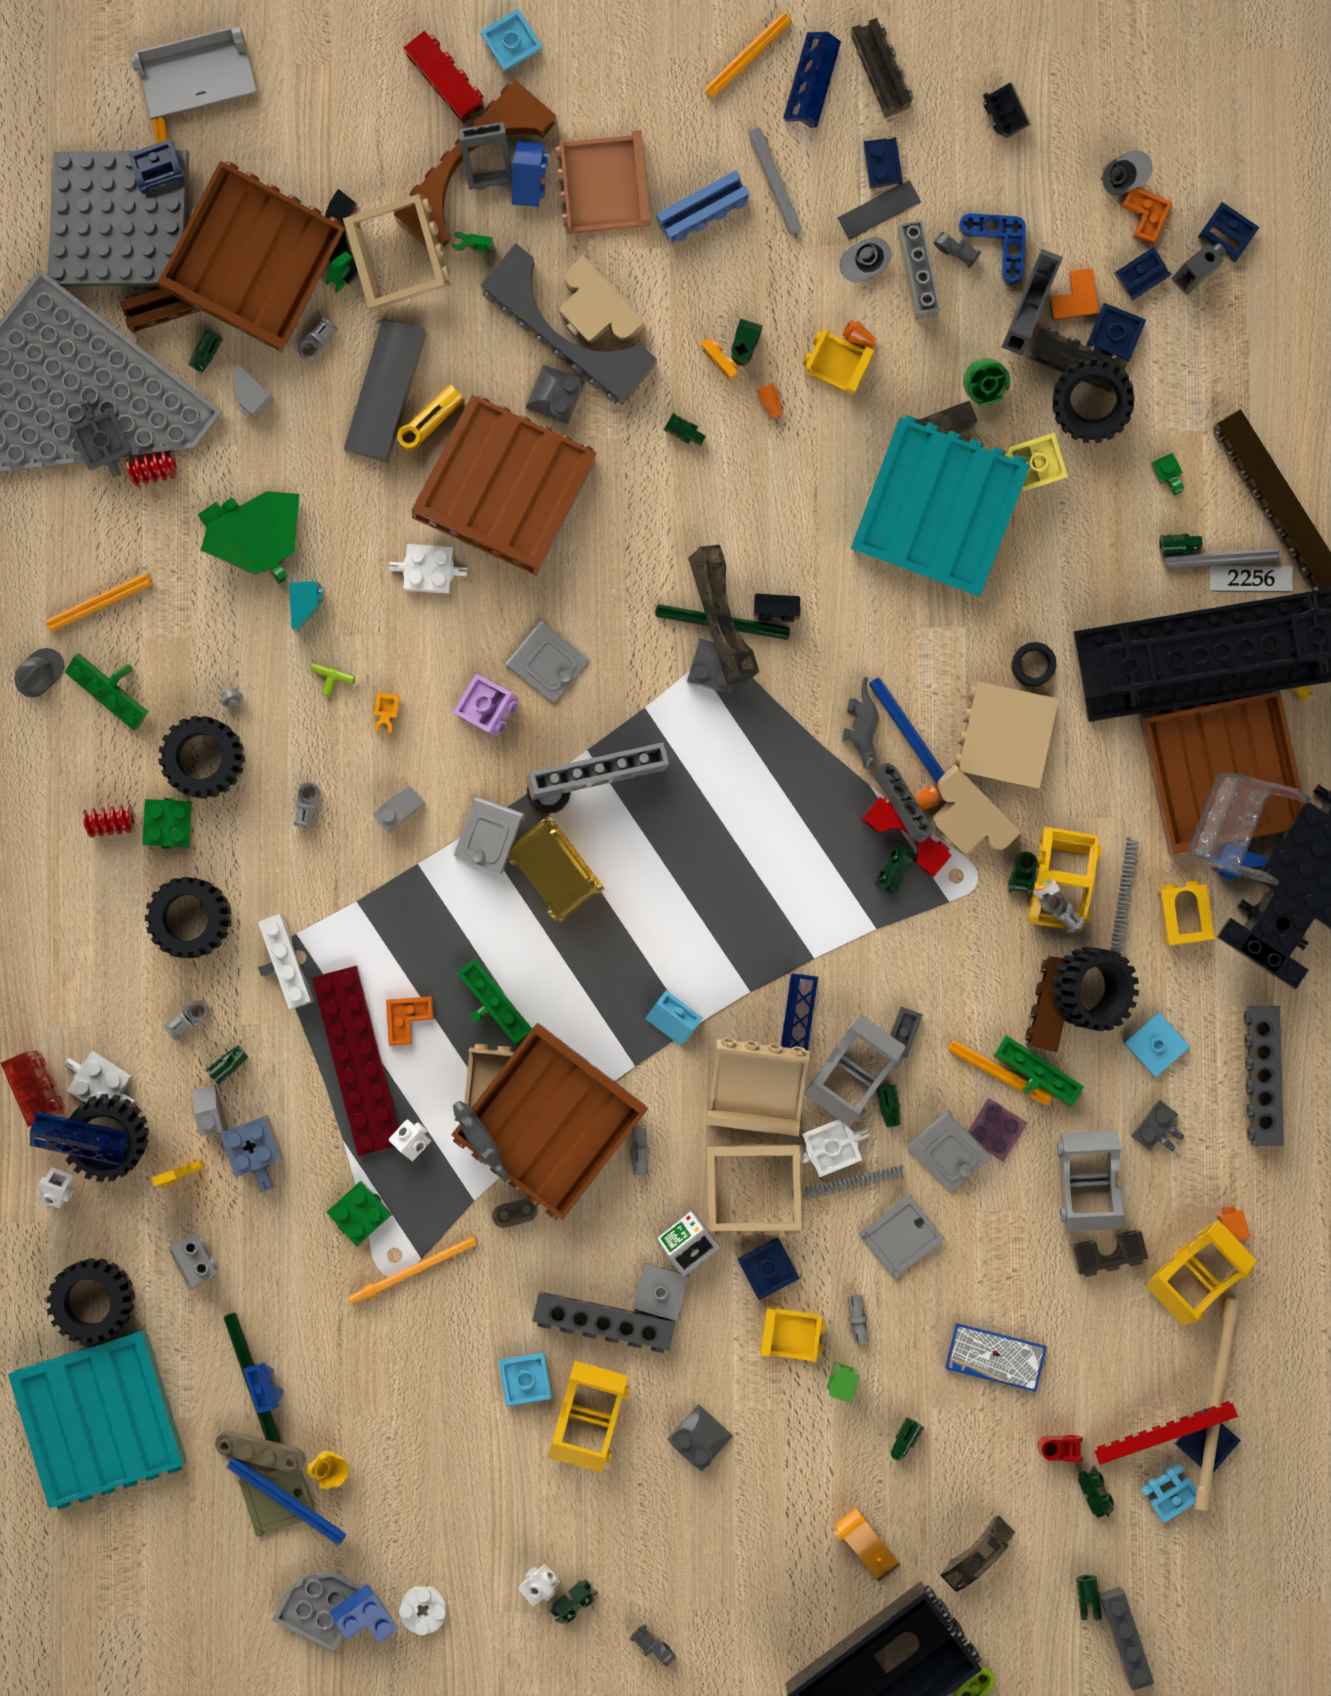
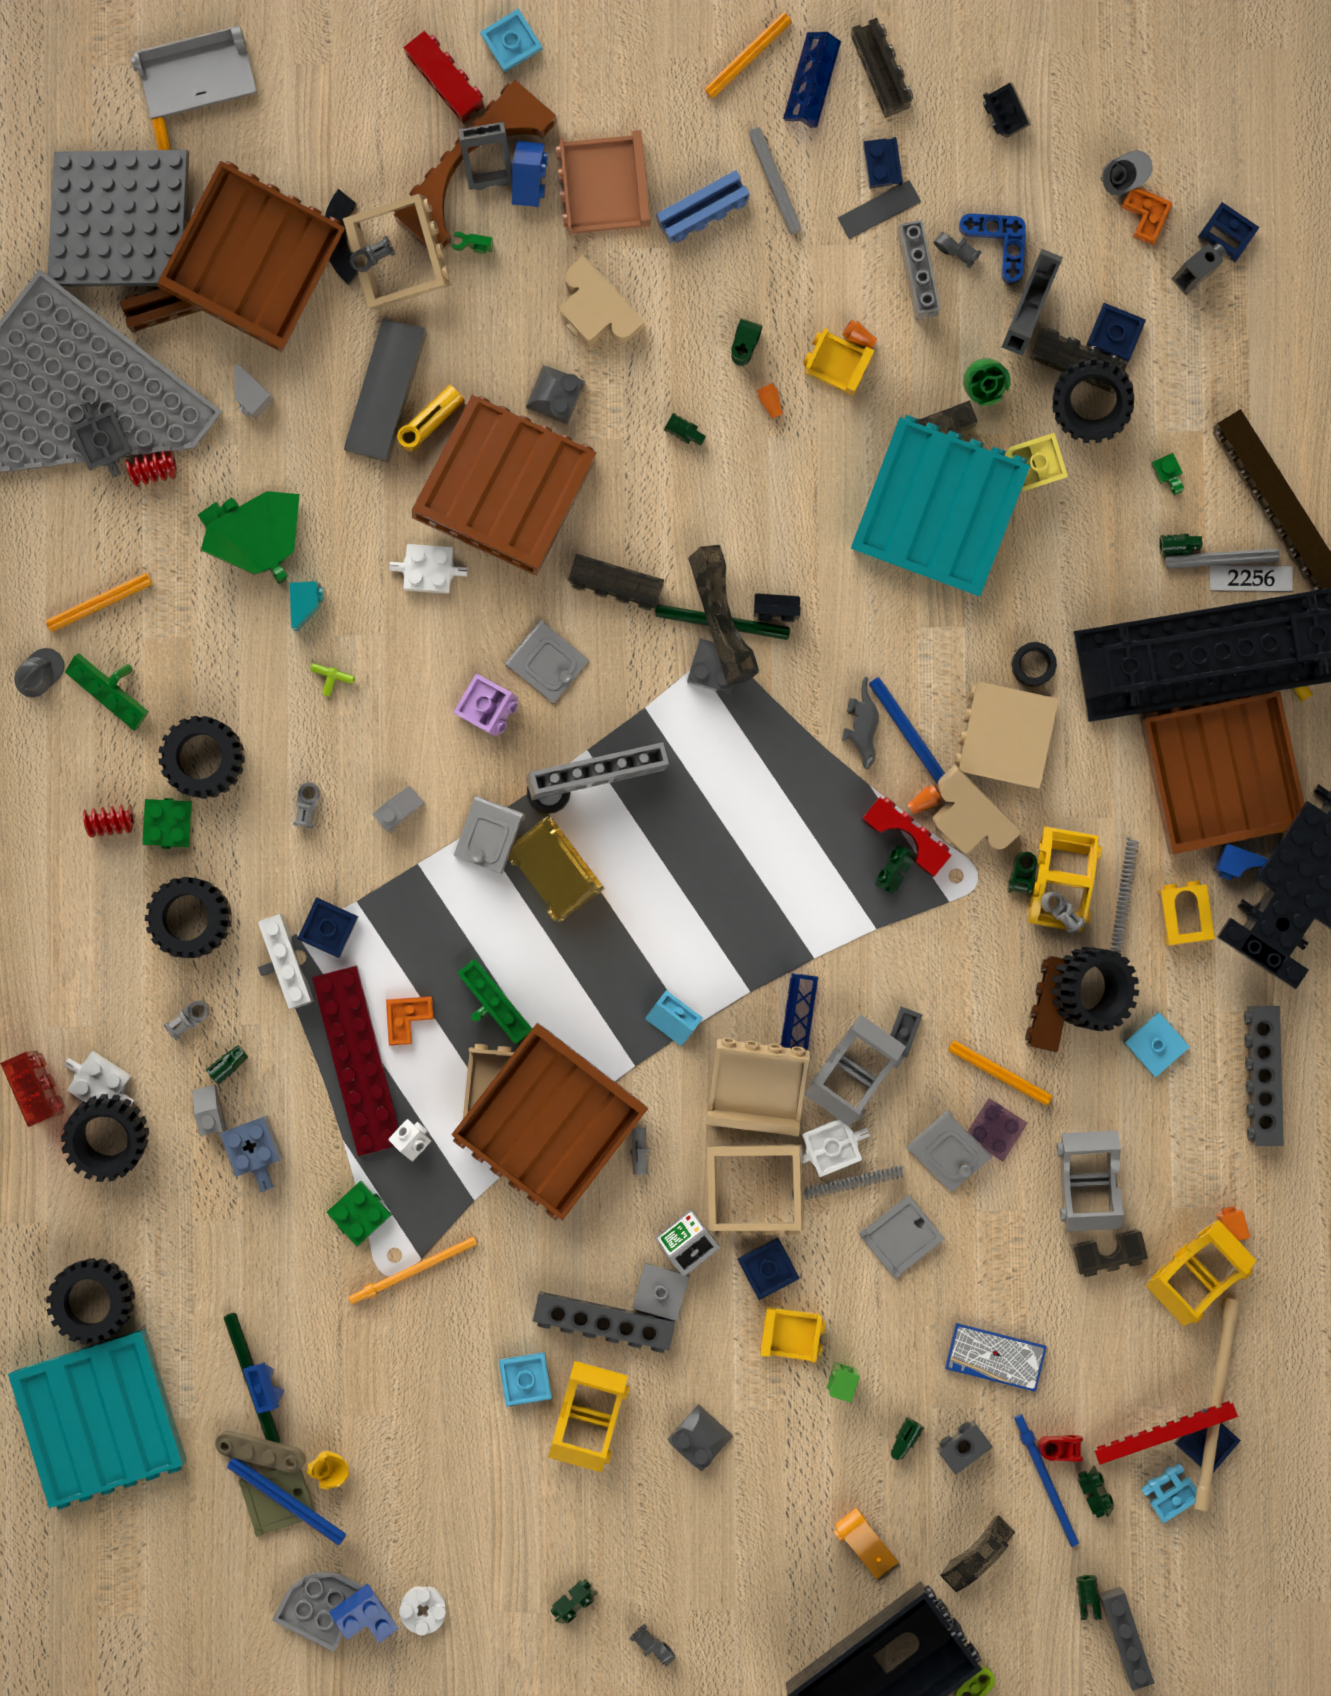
(55, 1188): white brick -> none
(78, 1137): clear blue fence -> none
(154, 159): dark blue plate -> none
(172, 1177): yellow wing -> none
(189, 1261): light grey brick -> none
(205, 350): dark green hinge -> none
(231, 697): light grey plate -> none
(317, 339): light grey connector -> none
(327, 927): none -> dark blue plate
(338, 270): green plate -> none
(373, 254): none -> dark grey connector
(386, 707): light orange plate -> none
(479, 1138): dark grey animal -> none
(515, 1213): clear smoke plate -> none
(539, 1584): white brick -> none
(613, 371): dark grey arch -> none
(615, 581): none -> clear smoke brick
(726, 366): light orange plate -> none
(858, 1319): light grey pin -> none
(865, 259): dark grey piece -> none
(889, 1105): dark green hinge -> none
(916, 824): dark grey beam -> none
(957, 1459): none -> dark grey brick
(1028, 1438): none -> blue bar
(1037, 1072): green plate -> none
(1048, 887): white tile -> none
(1081, 301): orange tile -> none
(1142, 273): dark blue plate -> none
(1155, 1124): dark grey hinge -> none
(1231, 822): clear windscreen -> none

